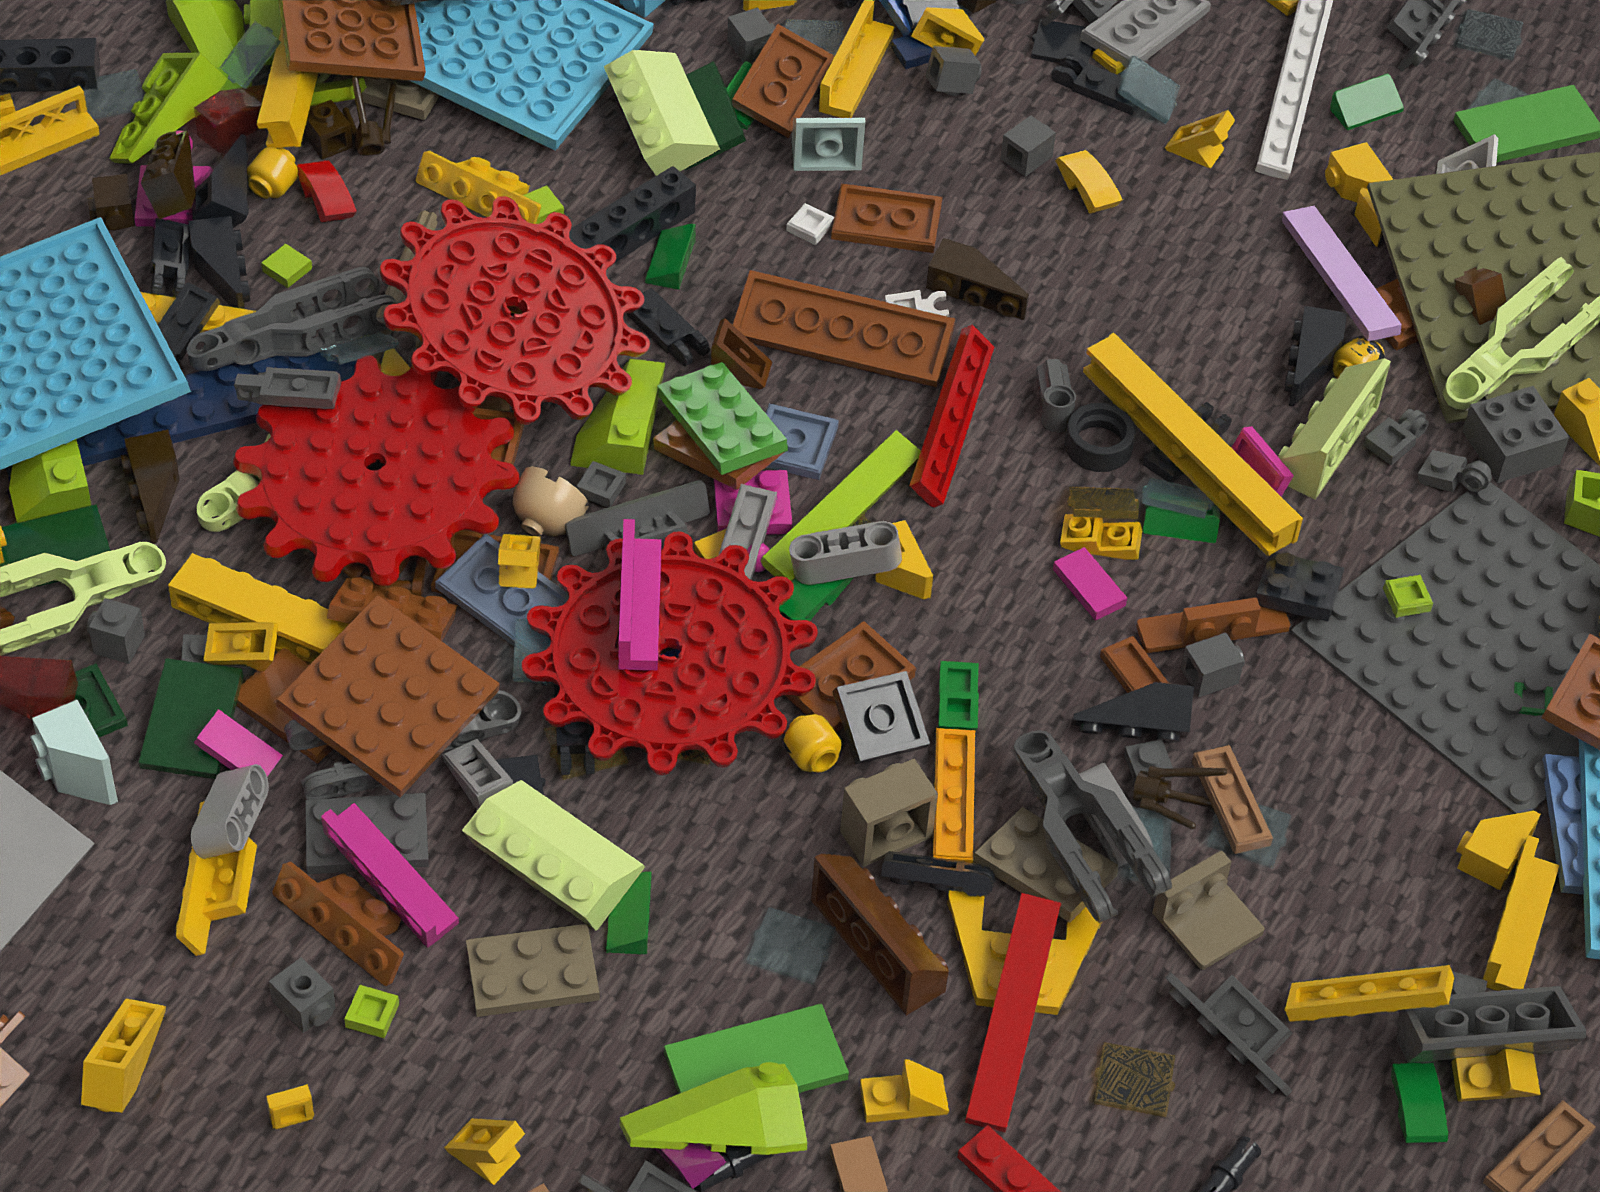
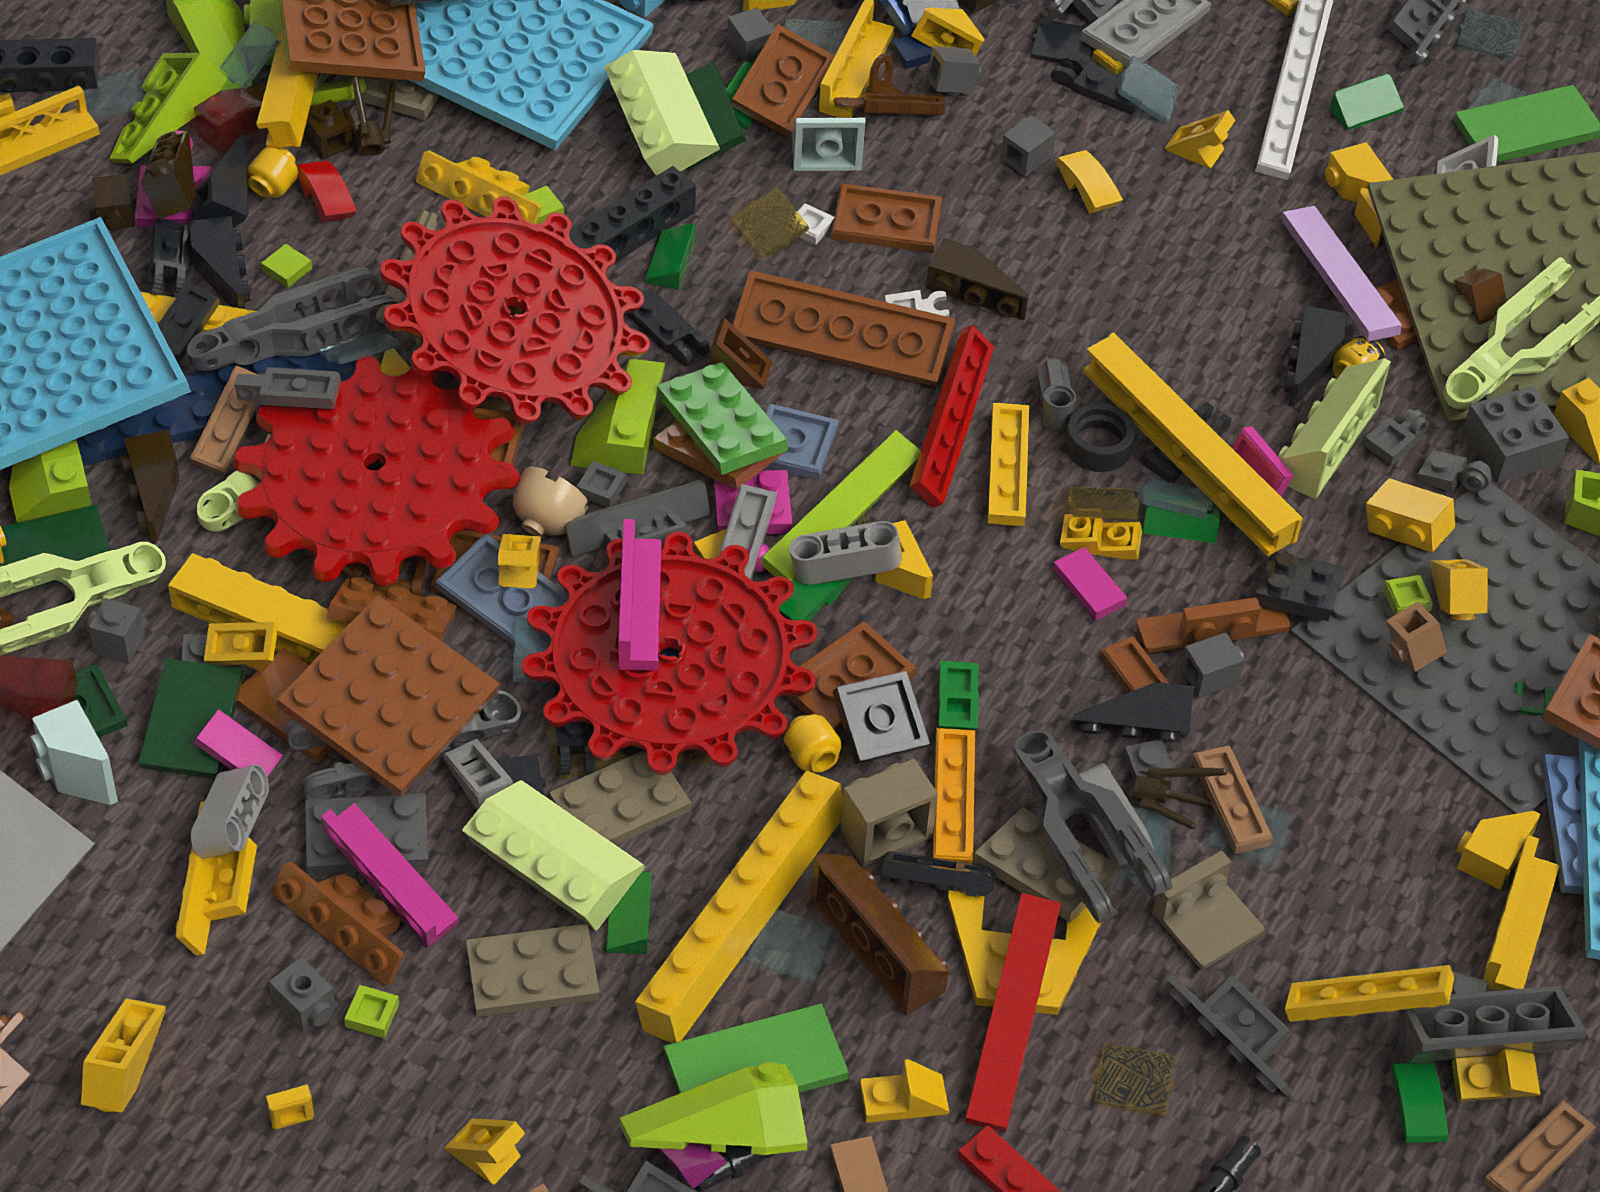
(224, 429): none -> medium nougat tile
(623, 799): none -> dark tan plate
(740, 908): none -> yellow brick
(770, 223): none -> clear yellow piece
(886, 98): none -> reddish brown piece
(1008, 464): none -> yellow plate
(1410, 515): none -> yellow brick
(1415, 637): none -> medium nougat brick
(1460, 587): none -> yellow slope

